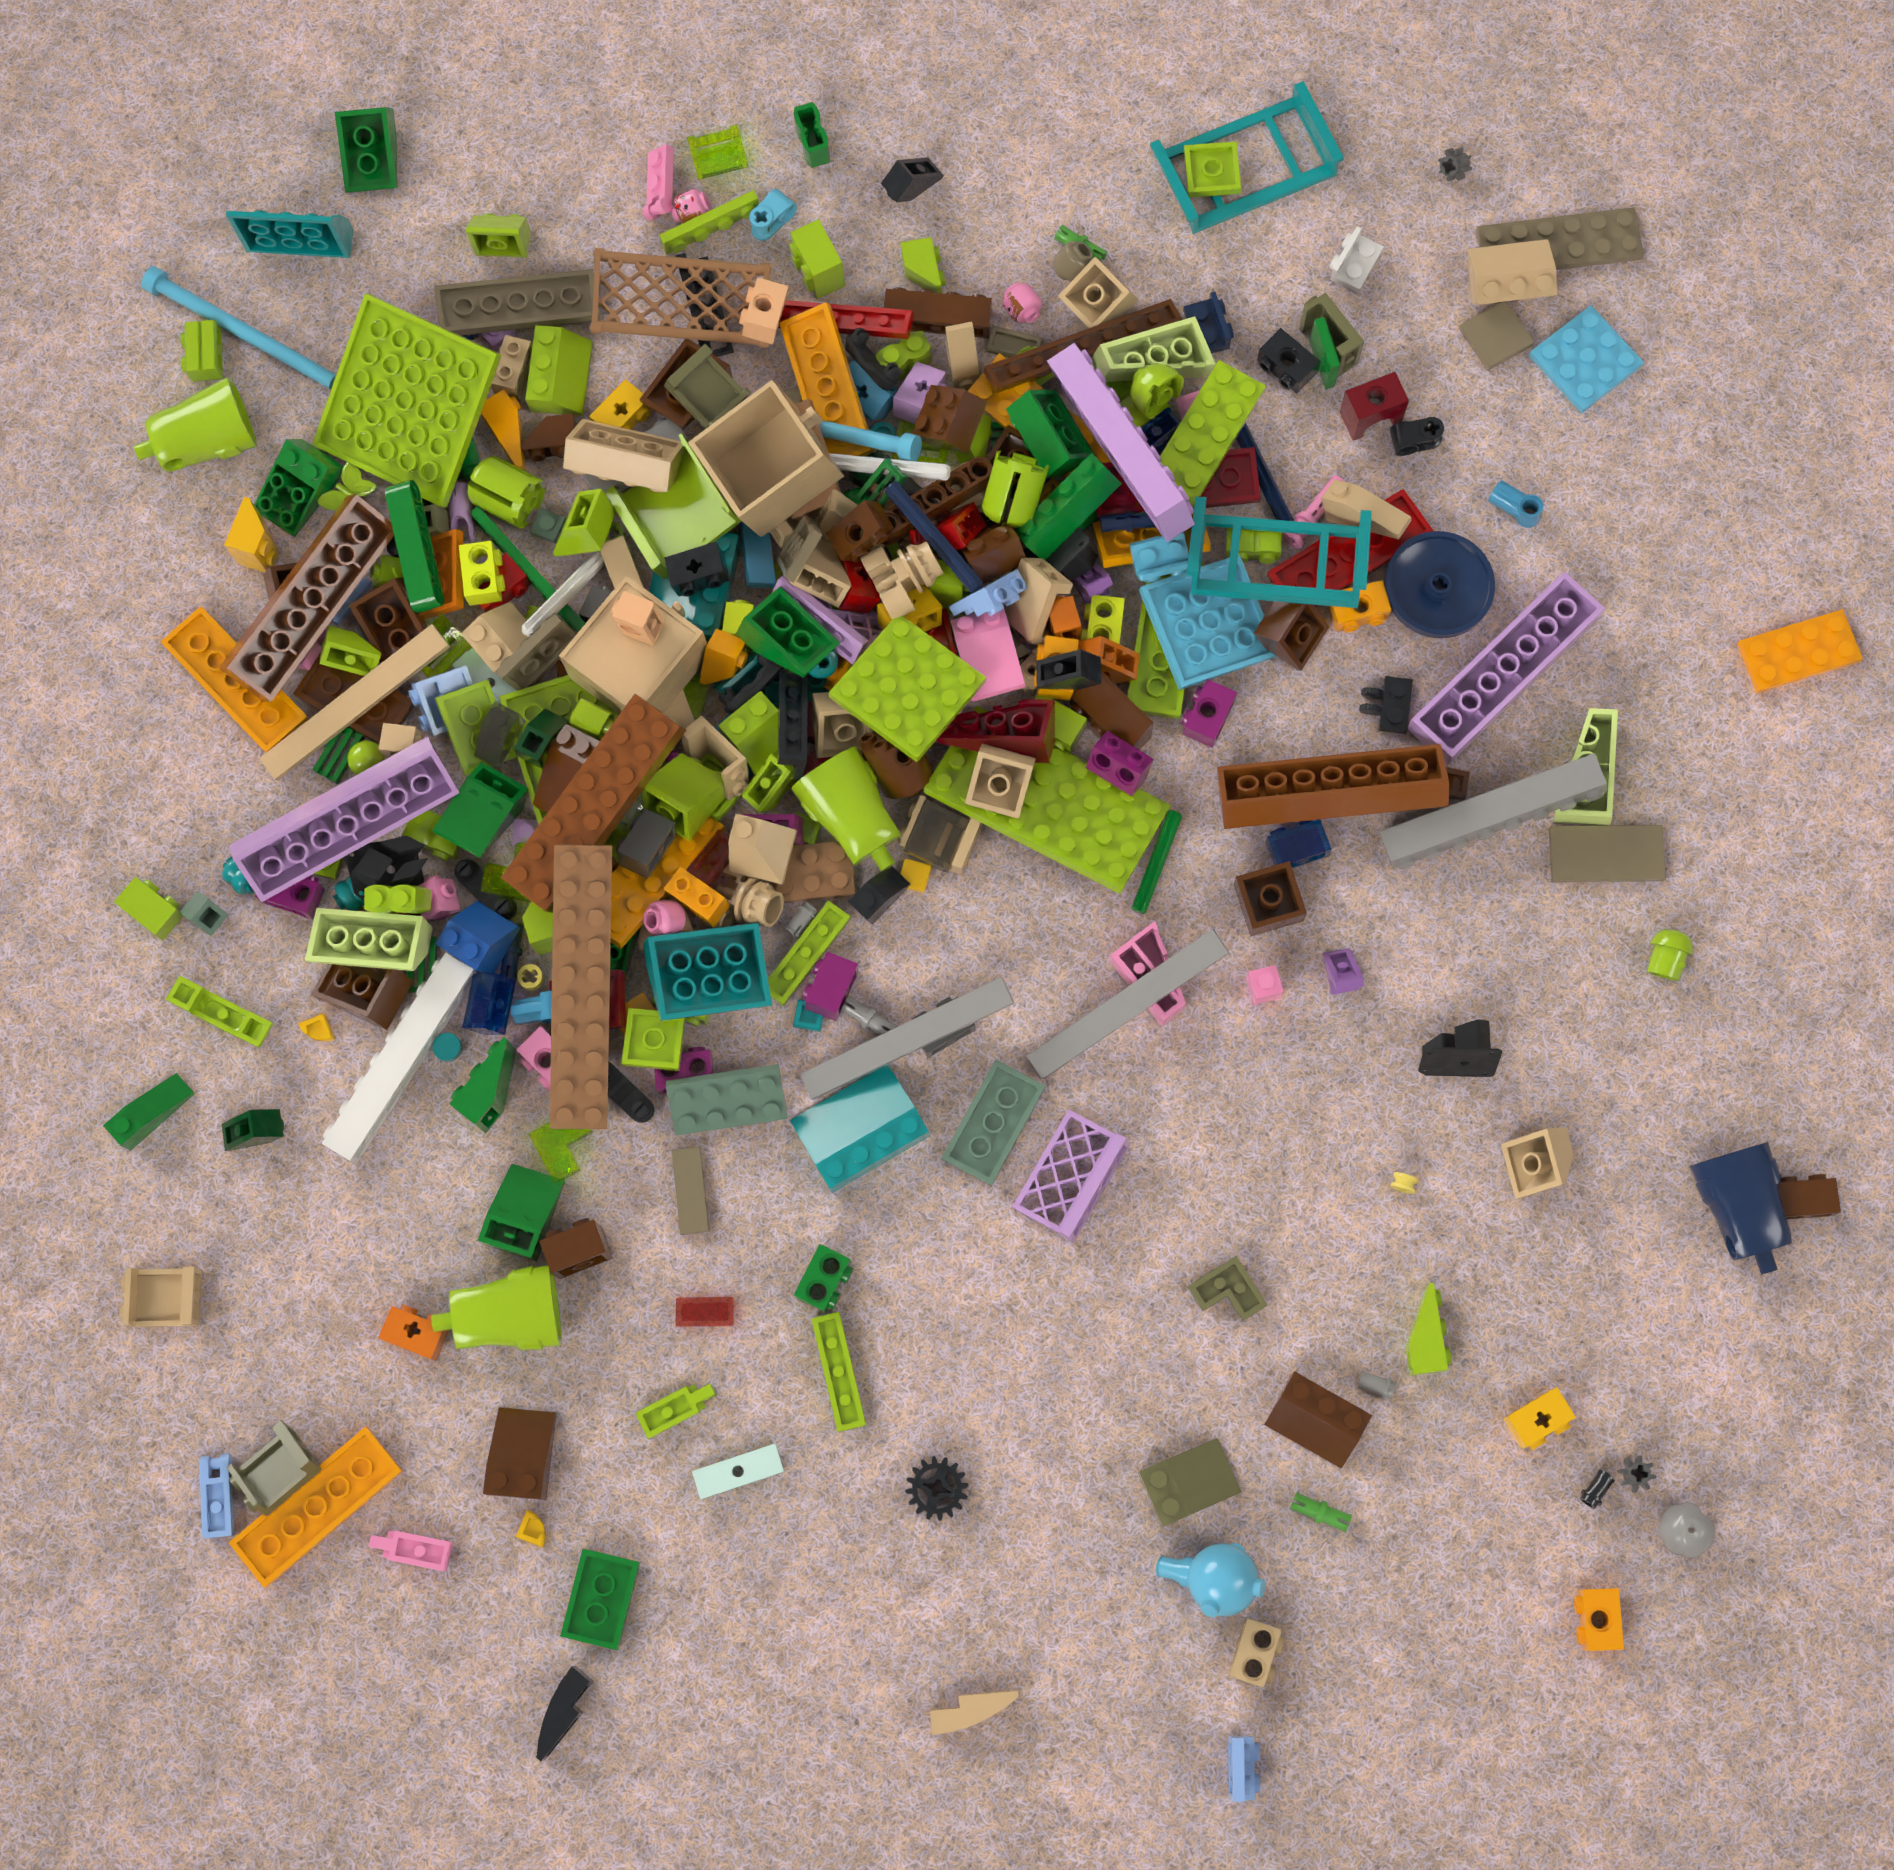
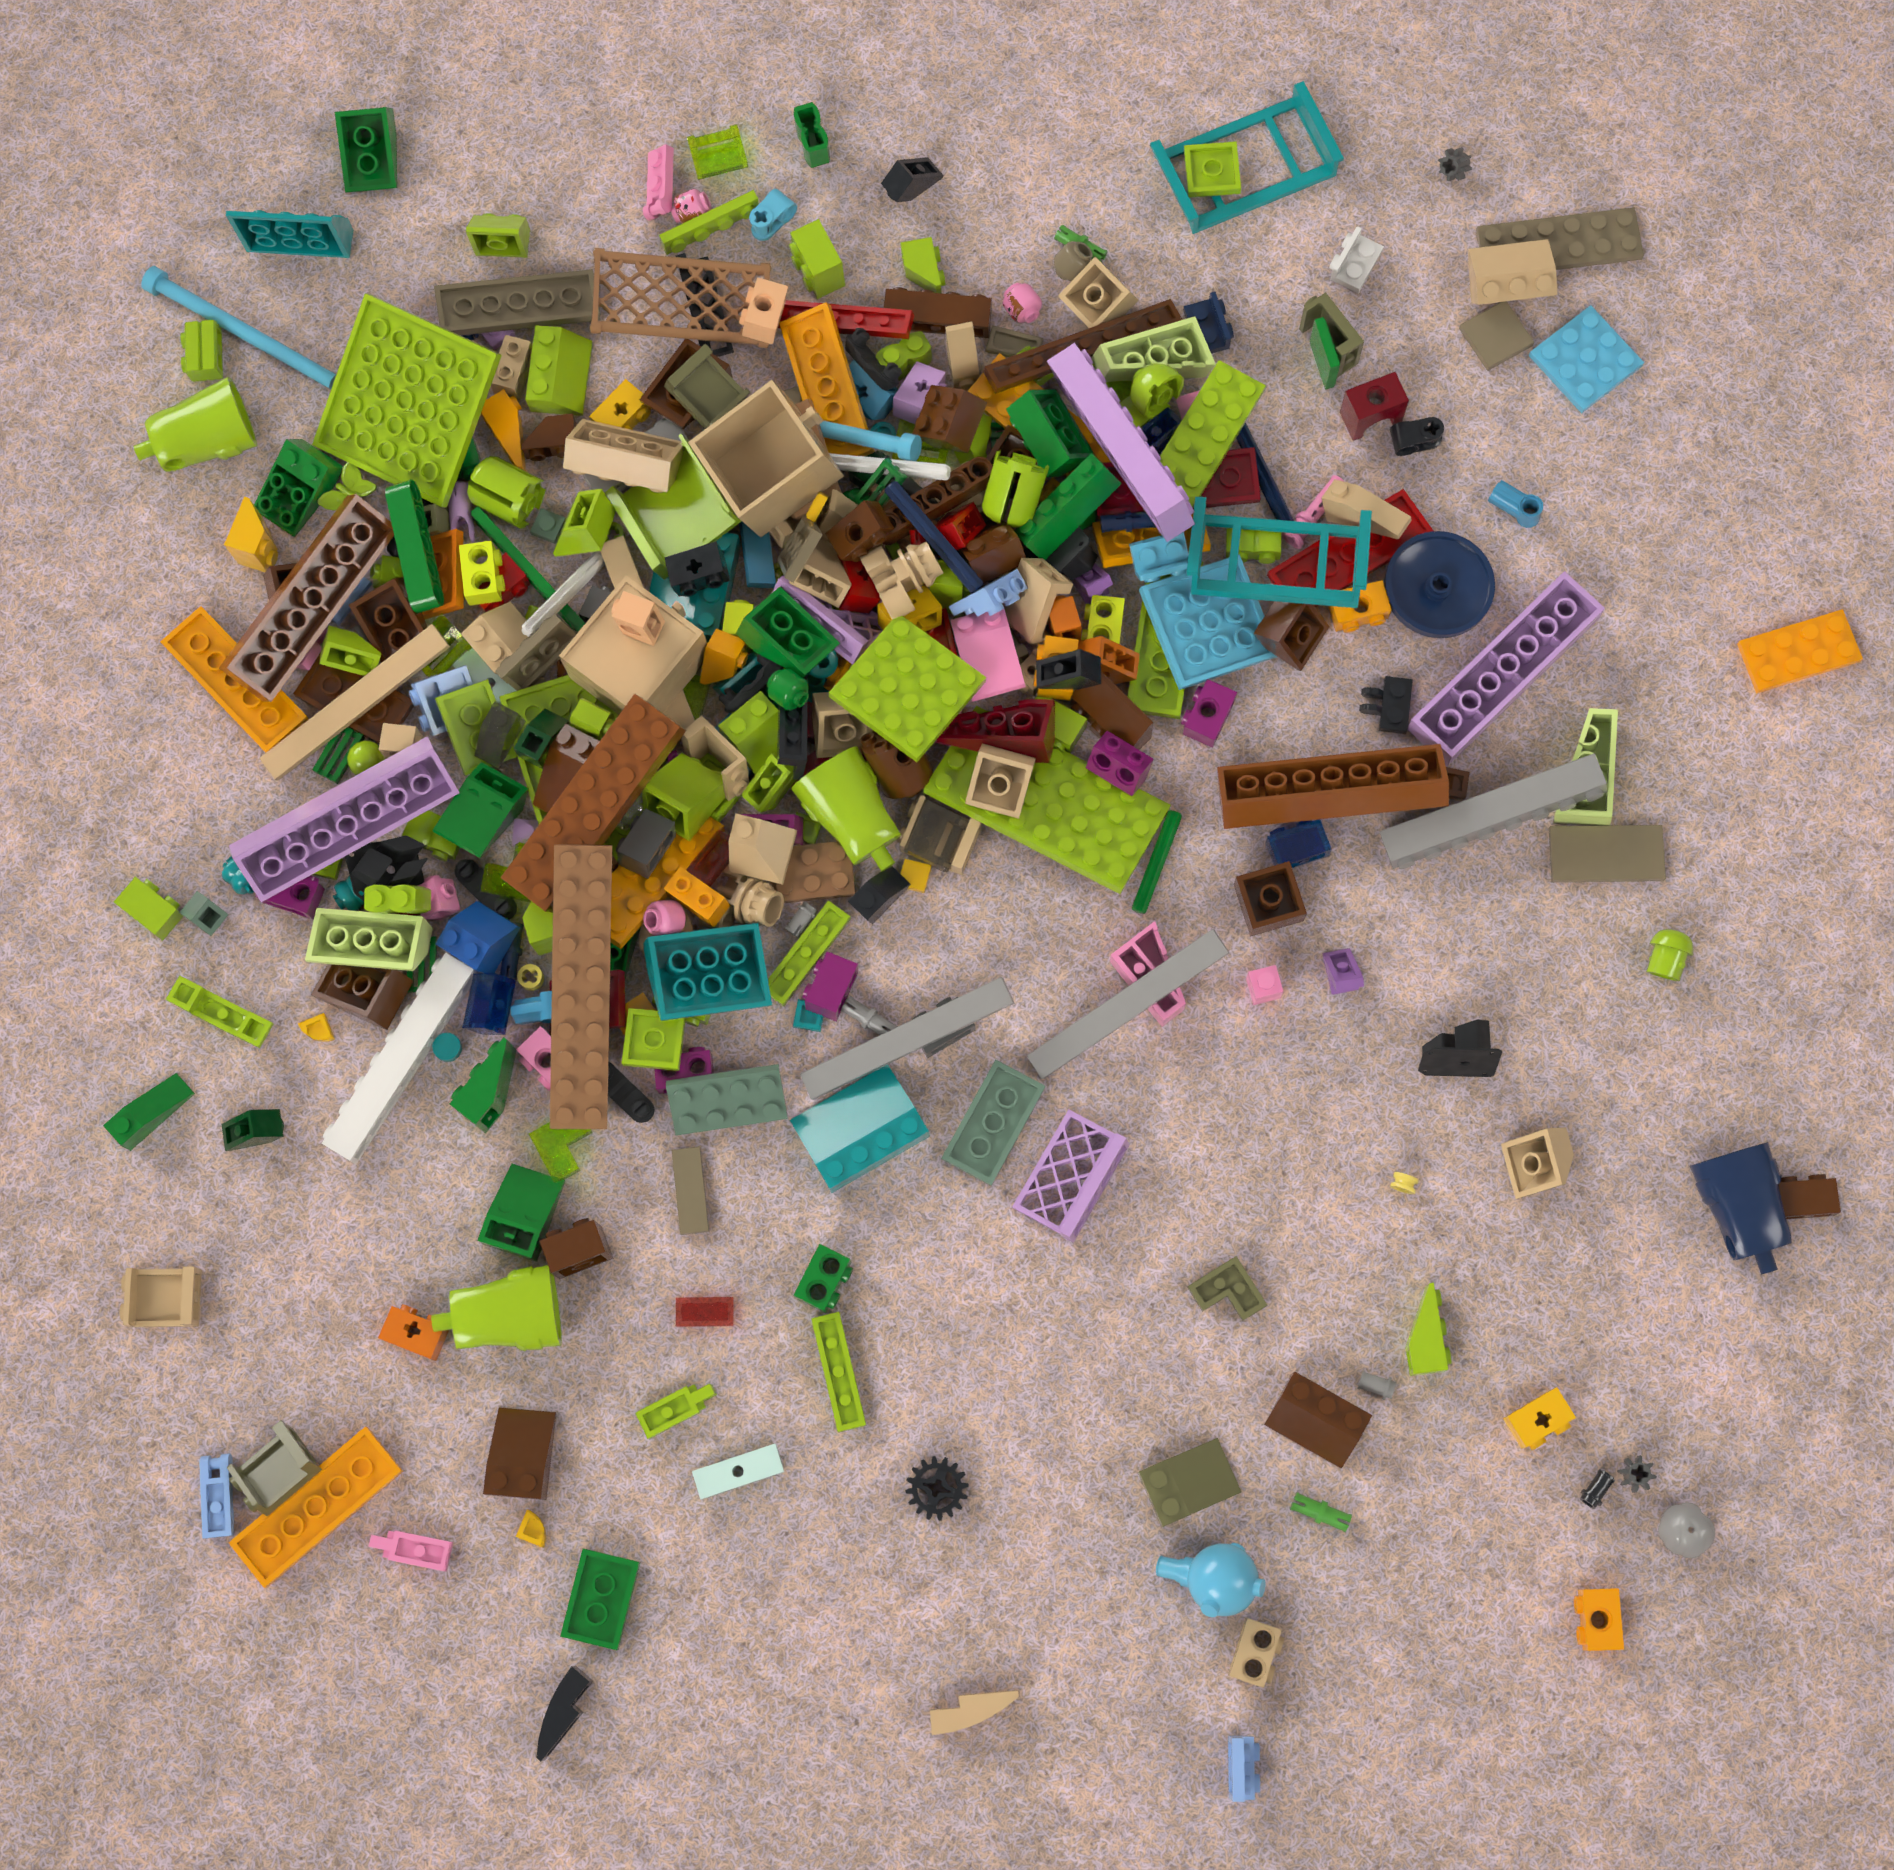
(788, 689): none -> green head
(816, 506): none -> yellow tile
(1284, 347): black brick -> none

